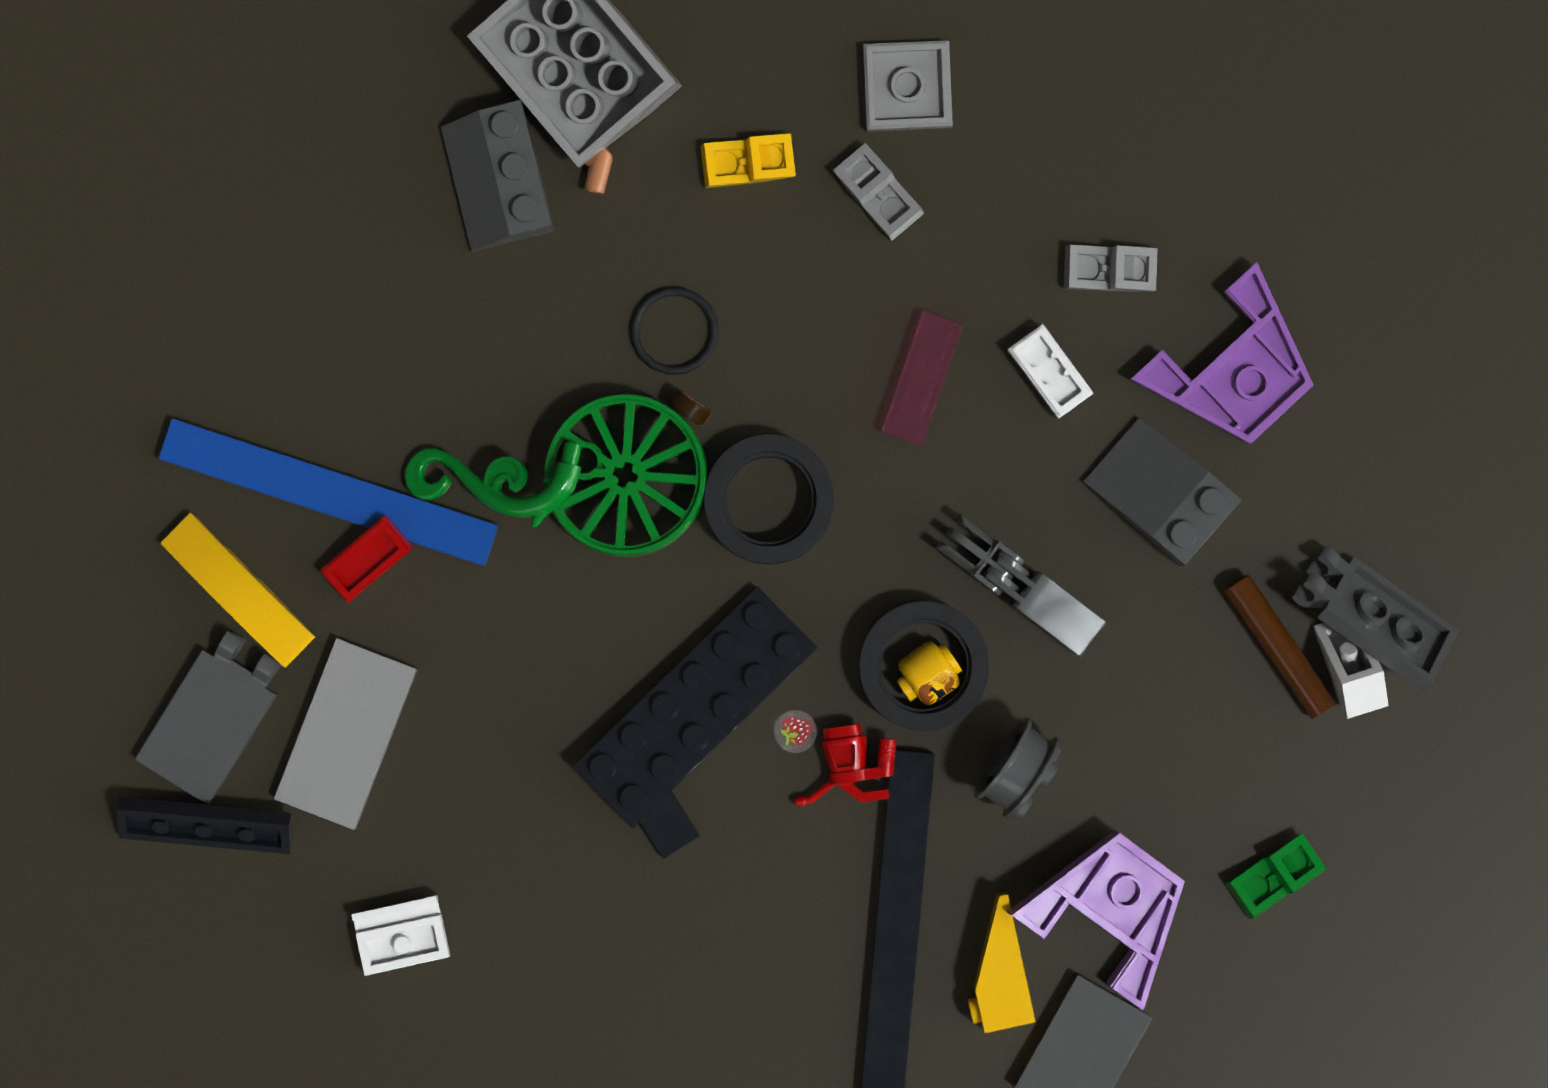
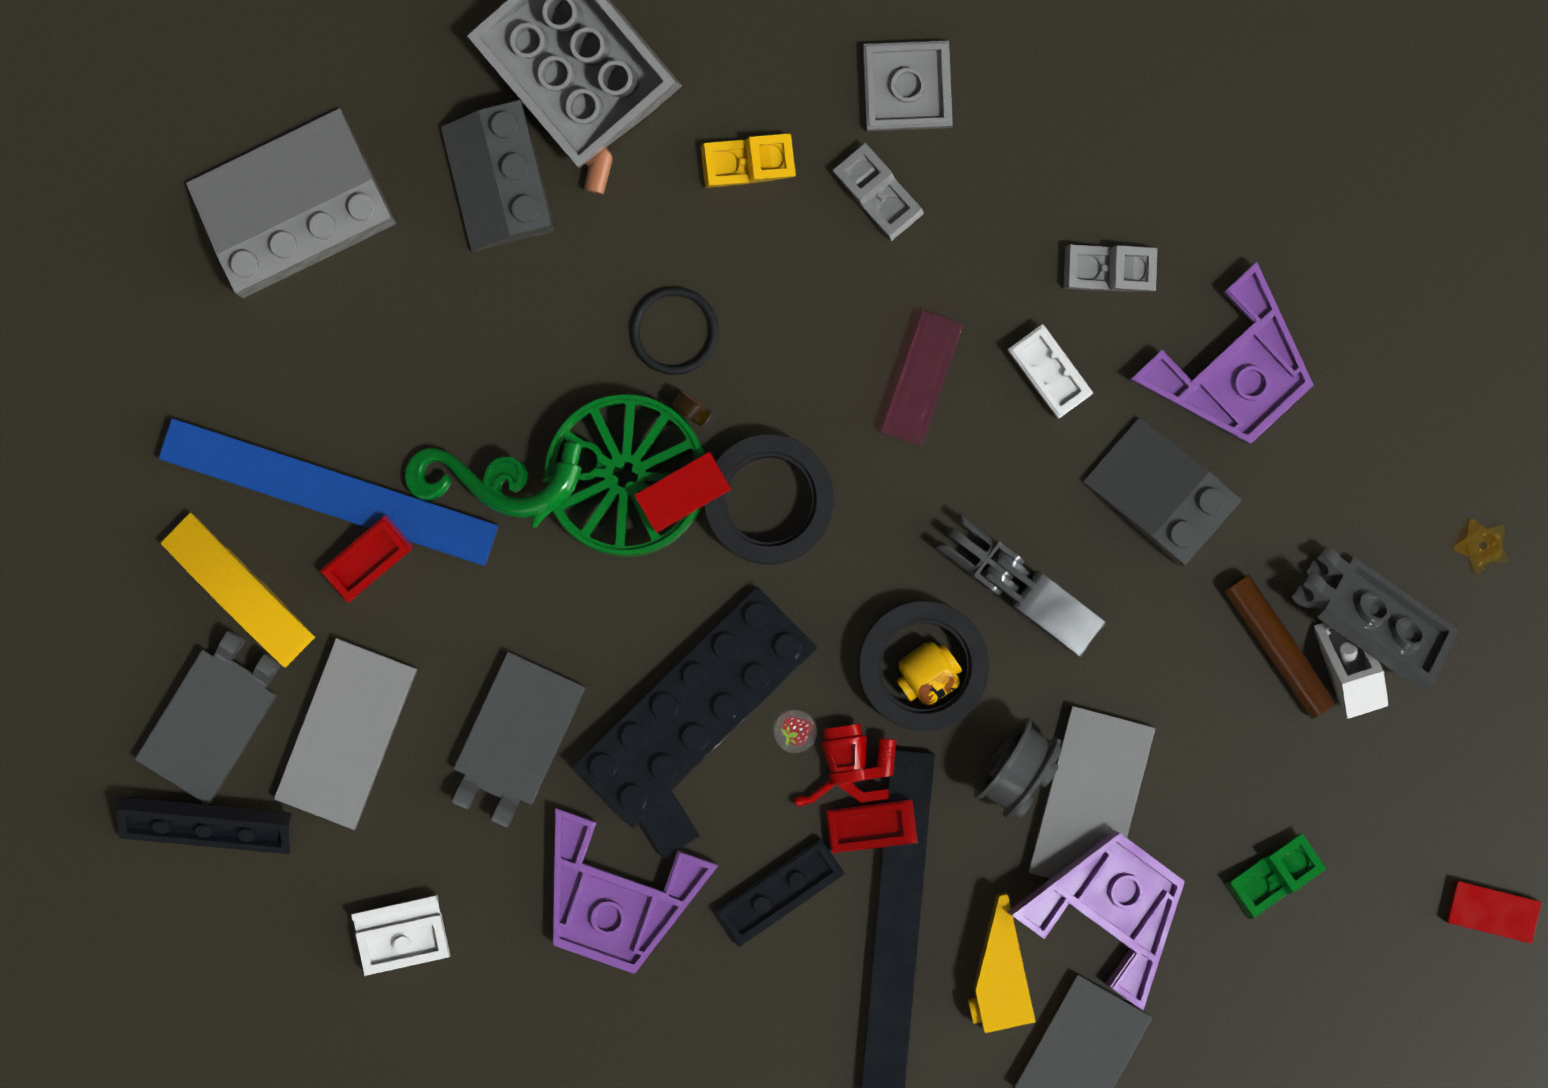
(290, 204): none -> light grey slope
(516, 736): none -> dark grey tile
(610, 914): none -> medium lavender wing
(682, 492): none -> red tile
(779, 892): none -> black tile
(872, 826): none -> red tile
(1092, 788): none -> light grey tile
(1481, 558): none -> clear yellow plate
(1493, 912): none -> red tile

